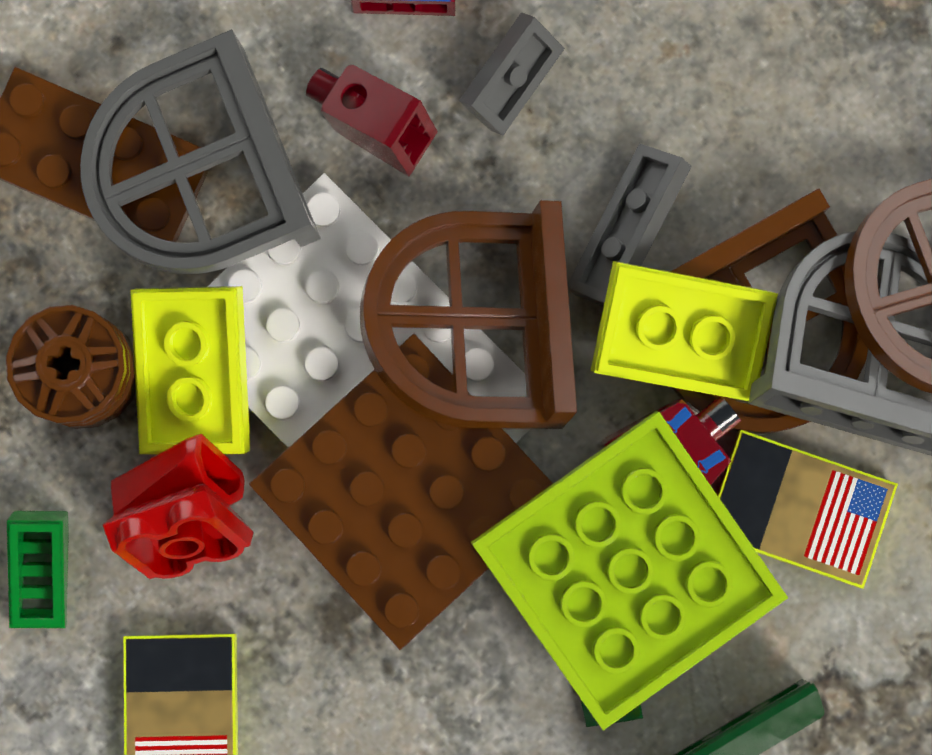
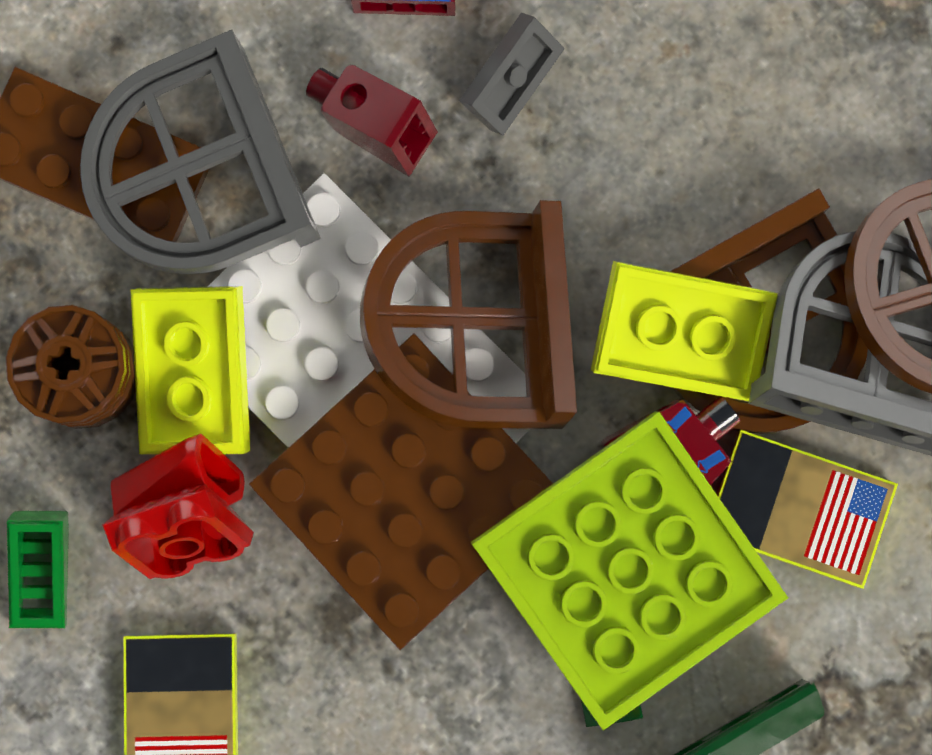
(629, 220): dark grey plate -> none

